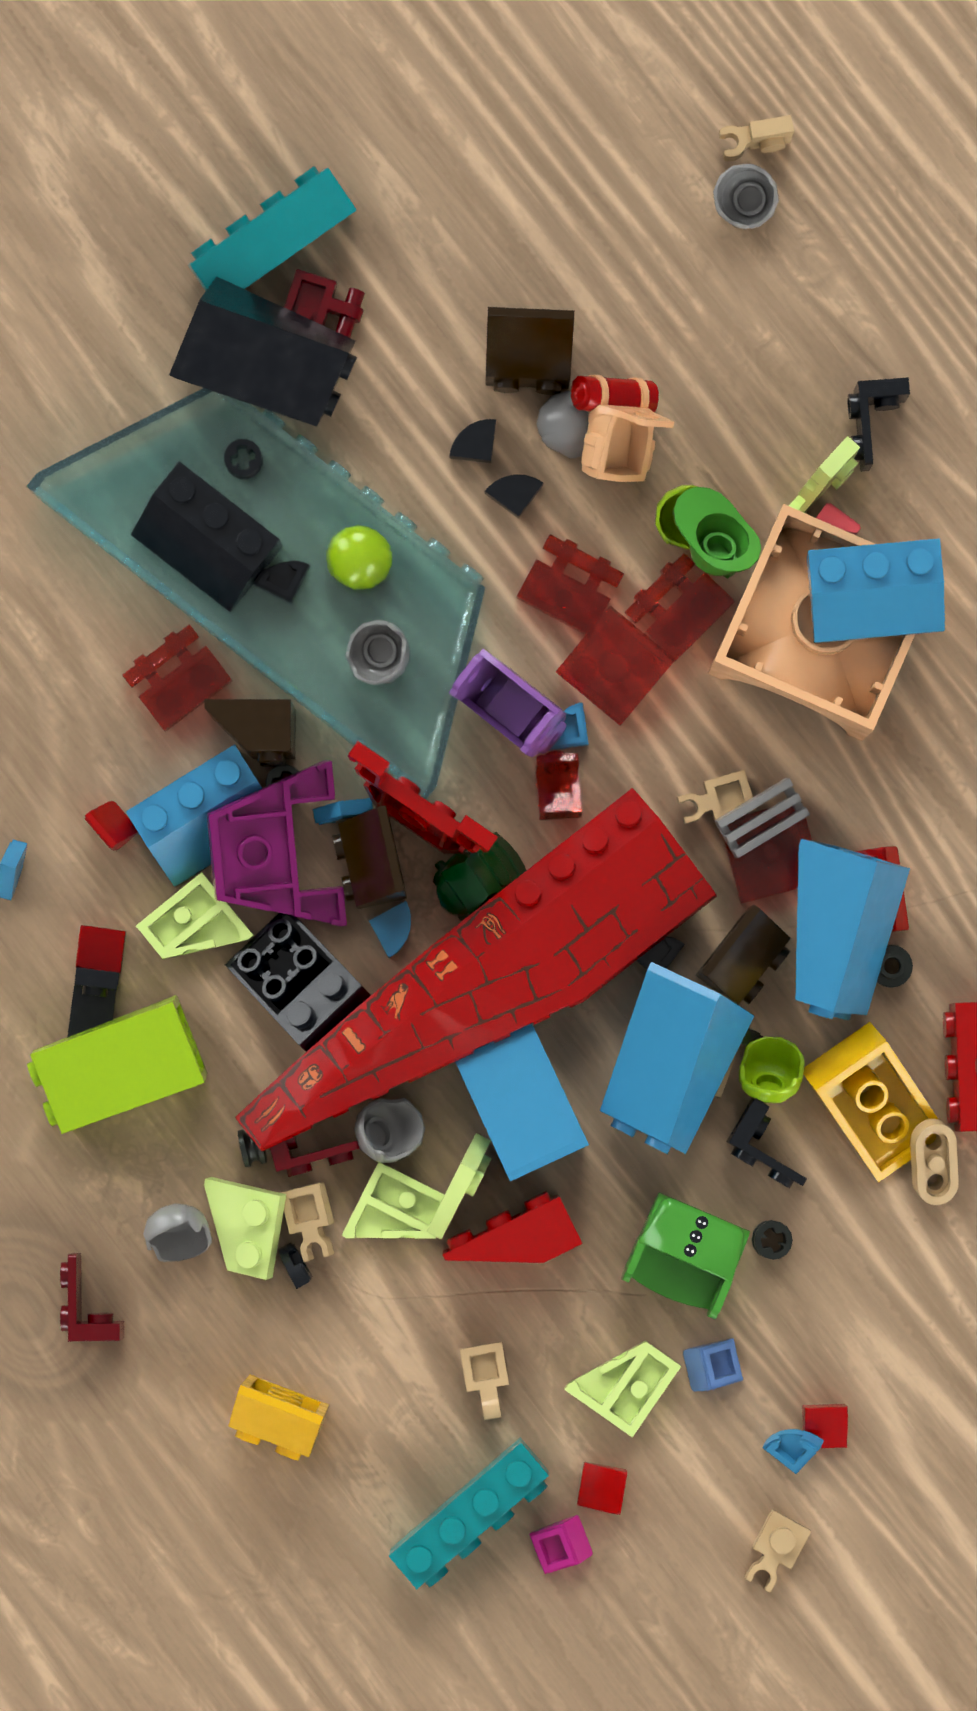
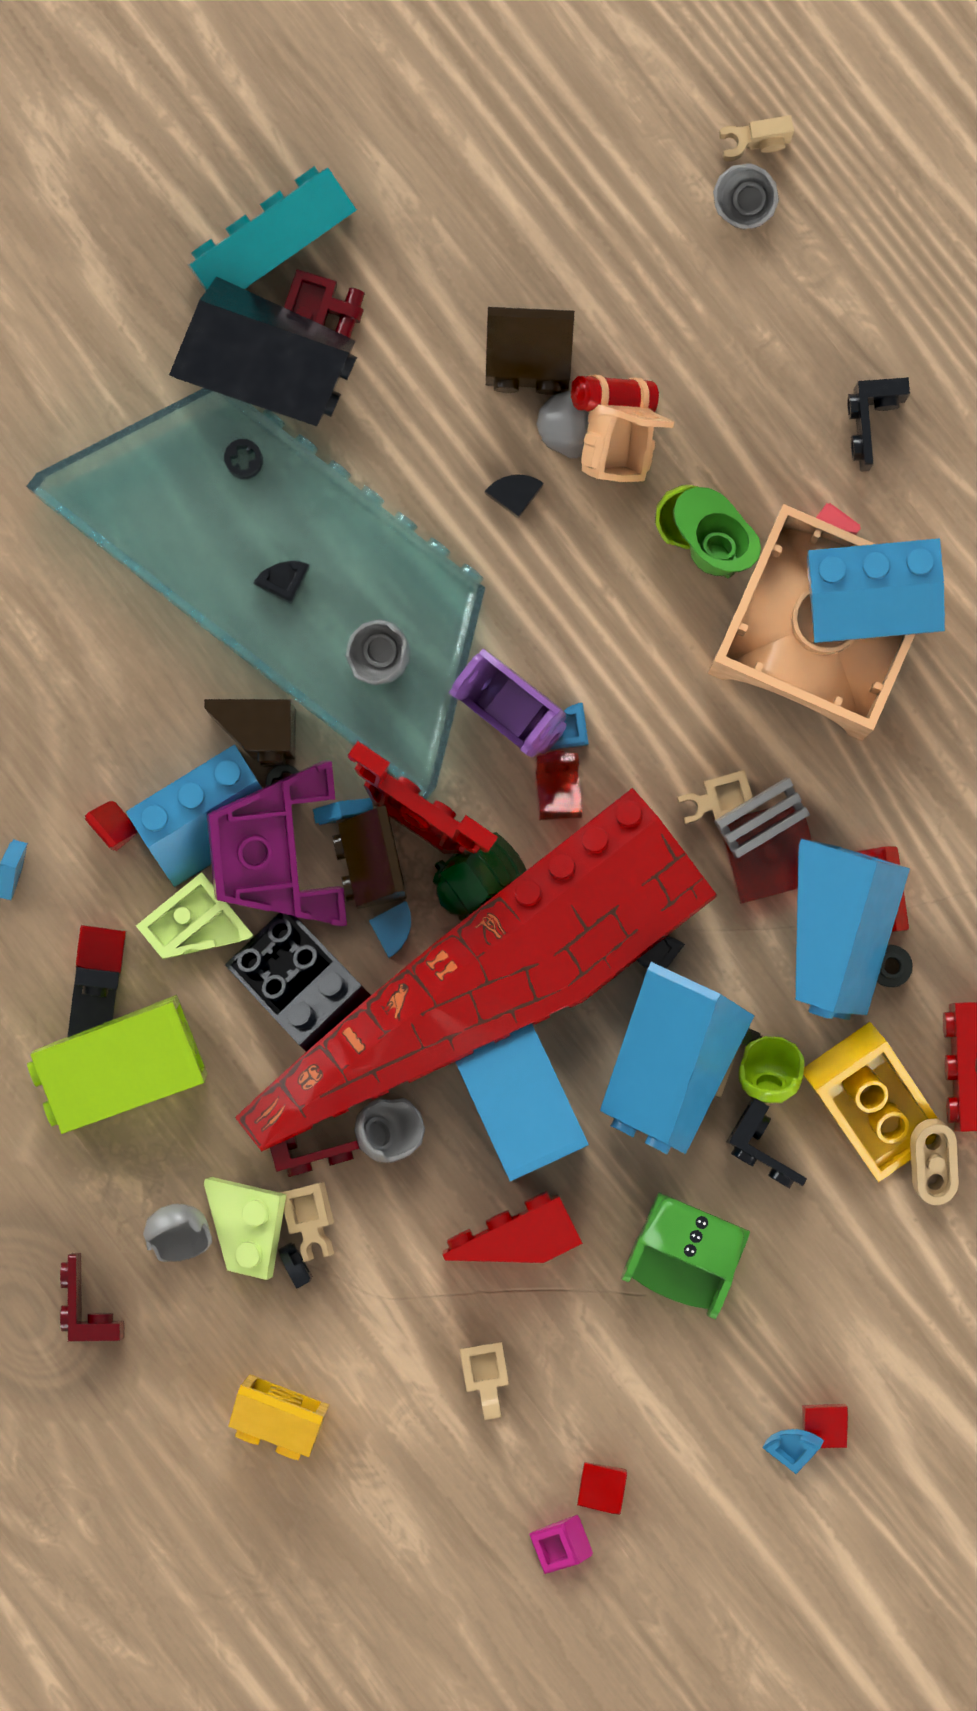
(183, 688): clear red plate -> none
(205, 537): black slope -> none
(249, 1150): pearl dark grey bush -> none
(359, 557): lime hair -> none
(393, 1207): yellowish green wing -> none
(464, 1181): yellowish green wing -> none
(468, 1513): teal brick -> none
(475, 442): black tile -> none
(563, 596): clear red plate -> none
(615, 665): clear red plate -> none
(626, 1385): yellowish green wing -> none
(688, 616): clear red plate -> none
(712, 1365): medium blue slope -> none
(744, 956): dark brown slope -> none
(776, 1227): pearl dark grey bush -> none
(779, 1543): tan plate -> none
(832, 471): yellowish green wing -> none

